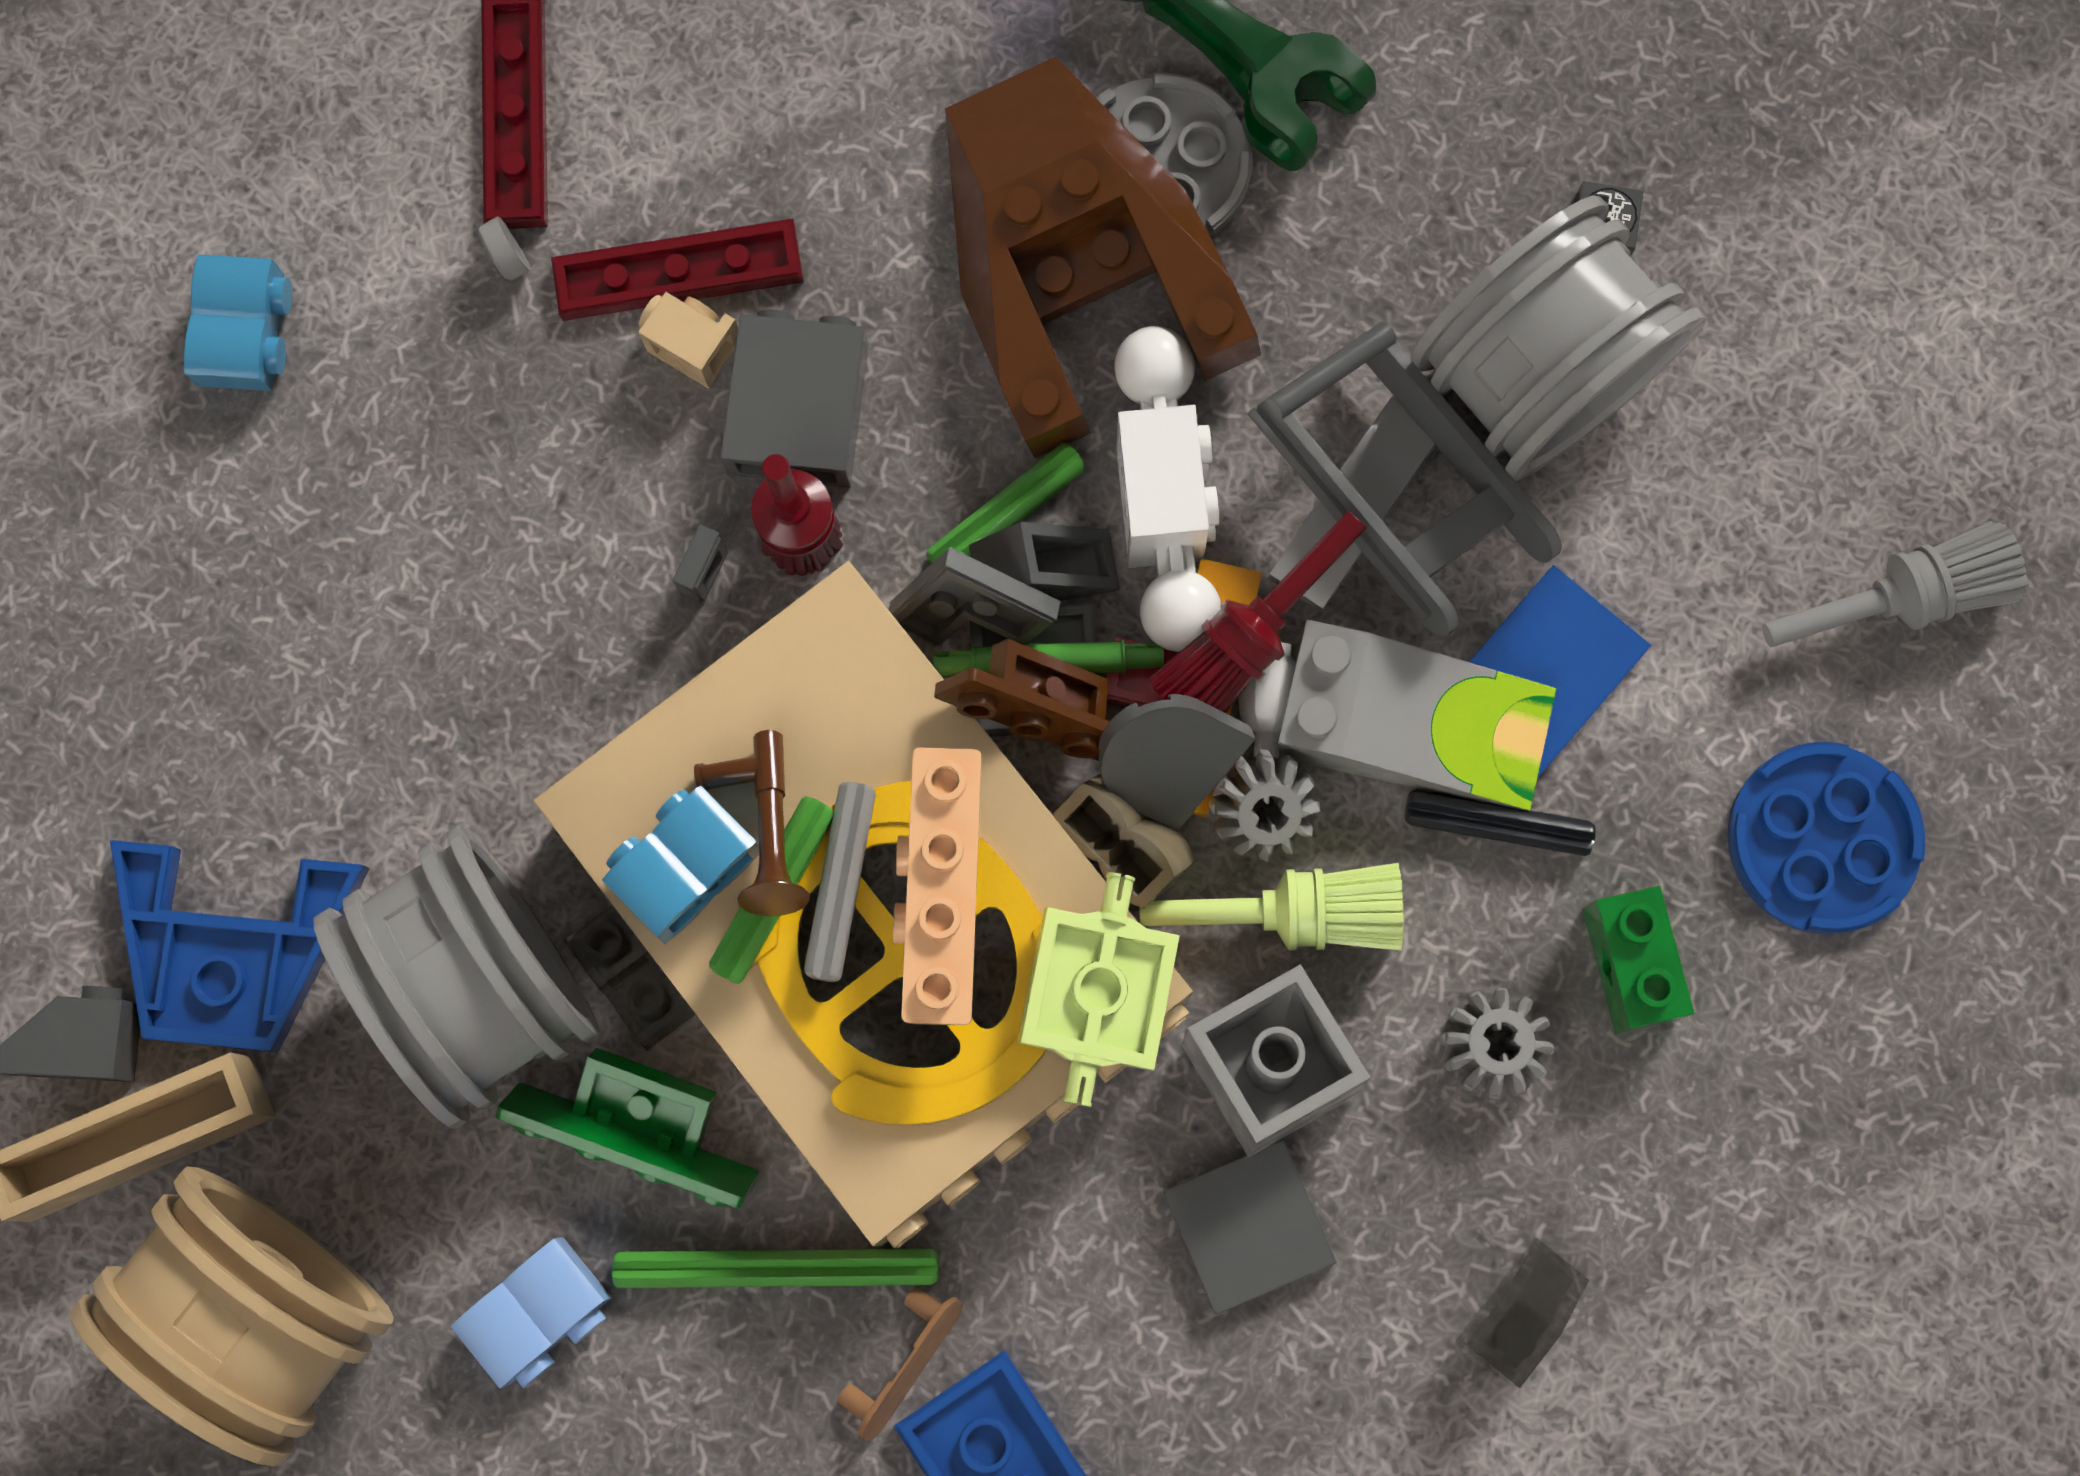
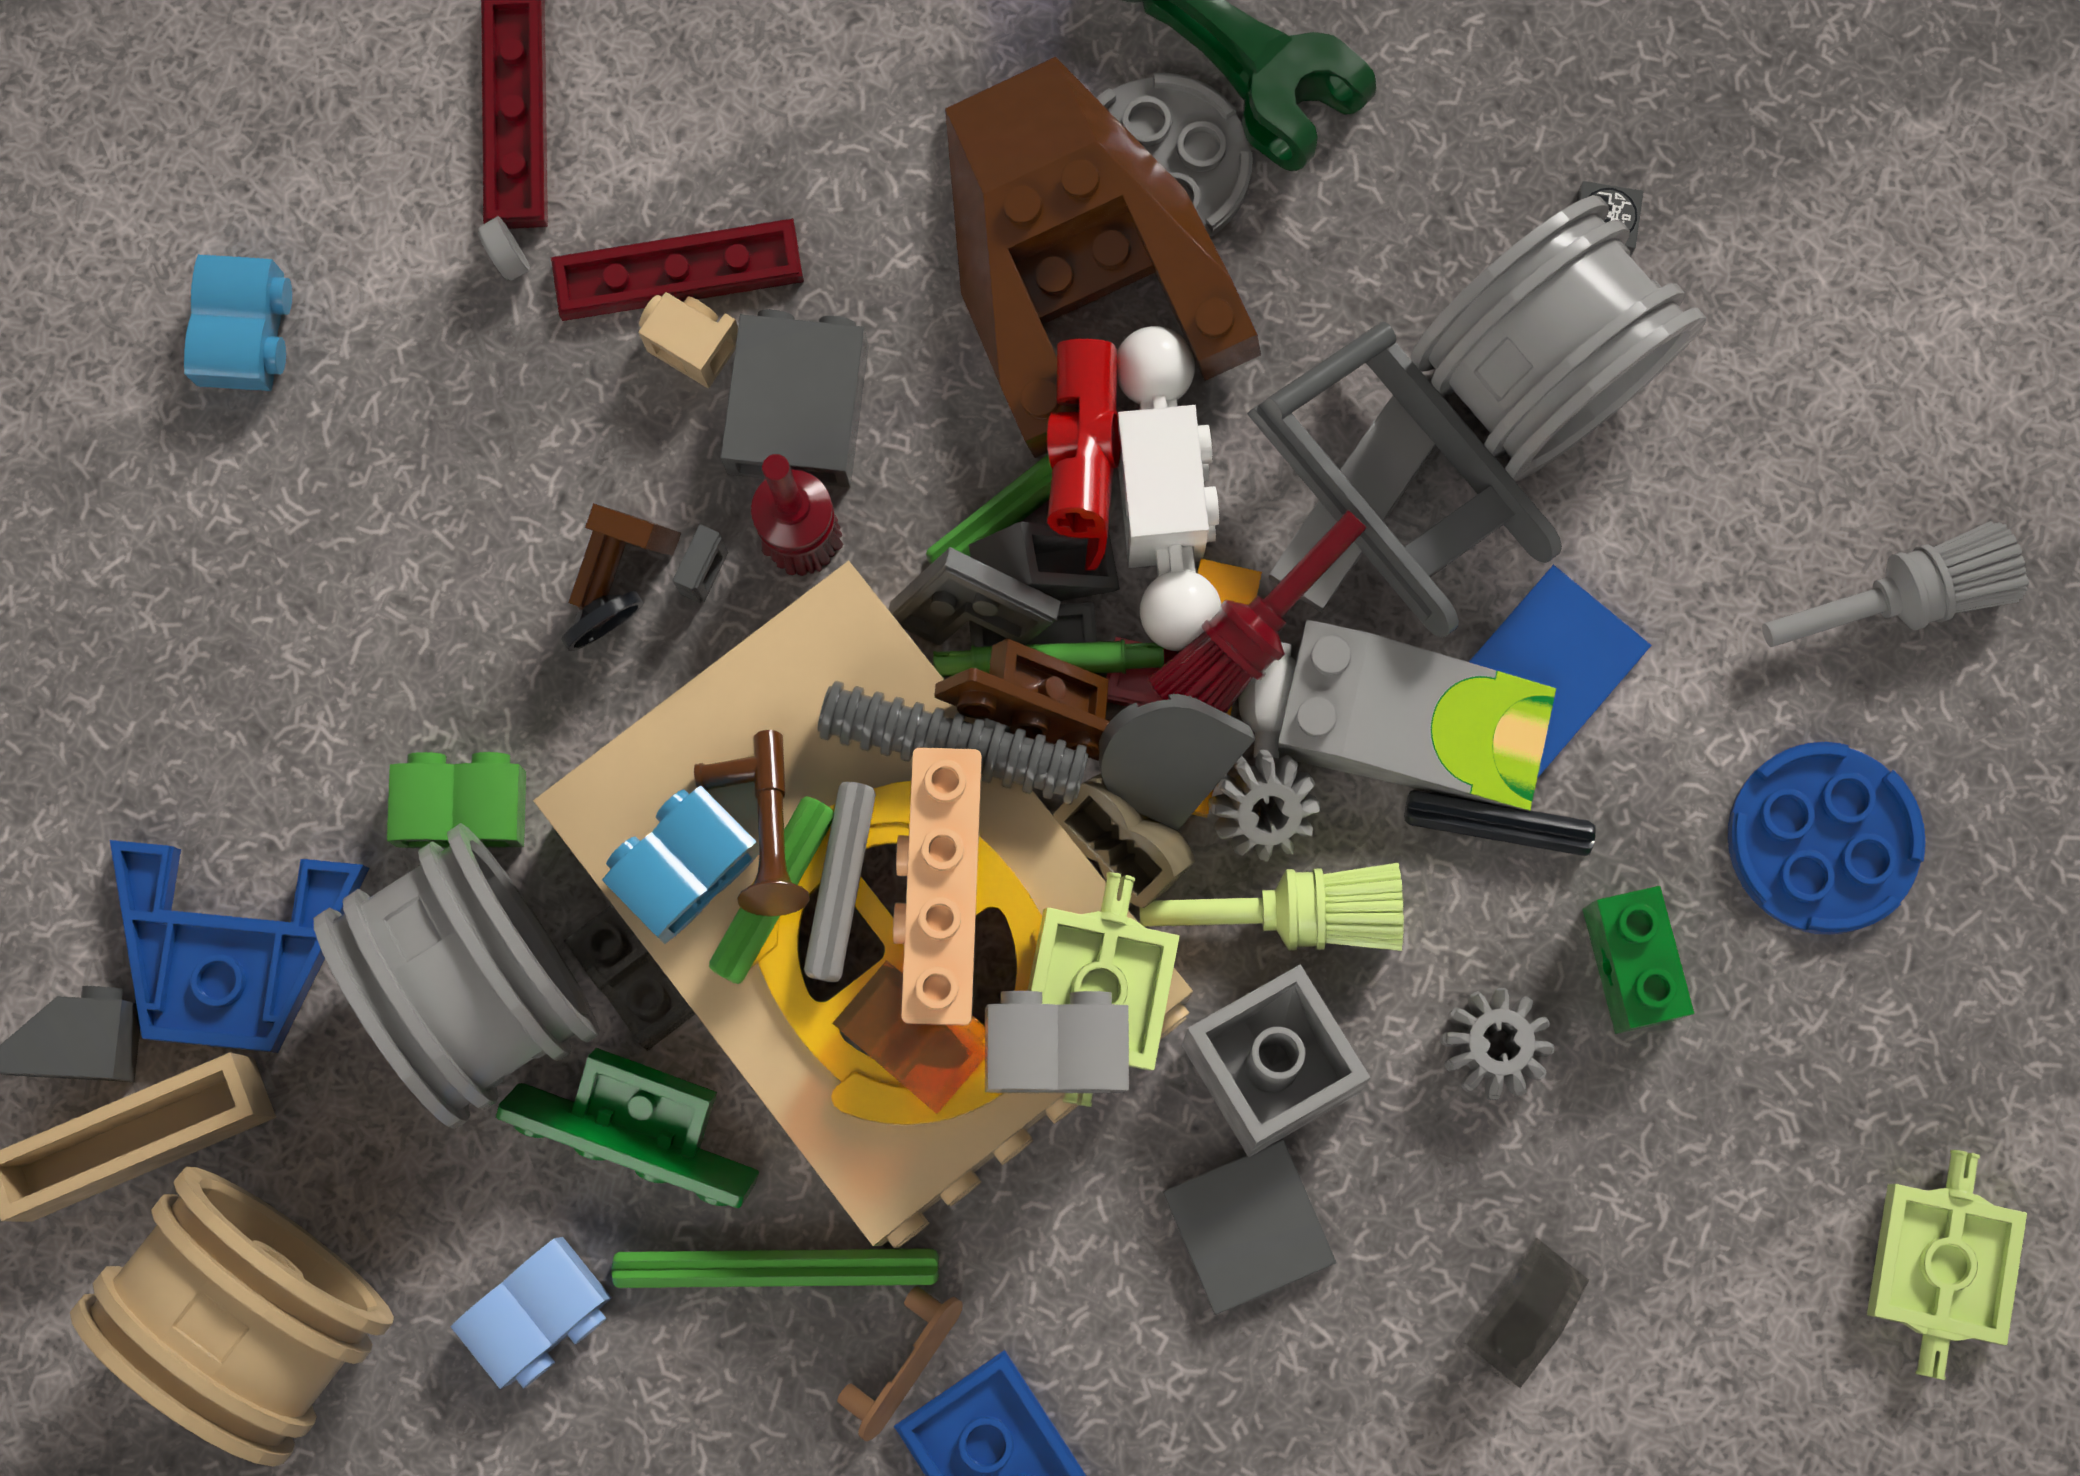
(437, 796): none -> bright green brick
(598, 609): none -> reddish brown piece
(905, 728): none -> dark grey piece
(922, 1057): none -> clear orange brick
(1056, 1046): none -> light grey brick
(1084, 443): none -> red panel
(1947, 1264): none -> yellowish green plate

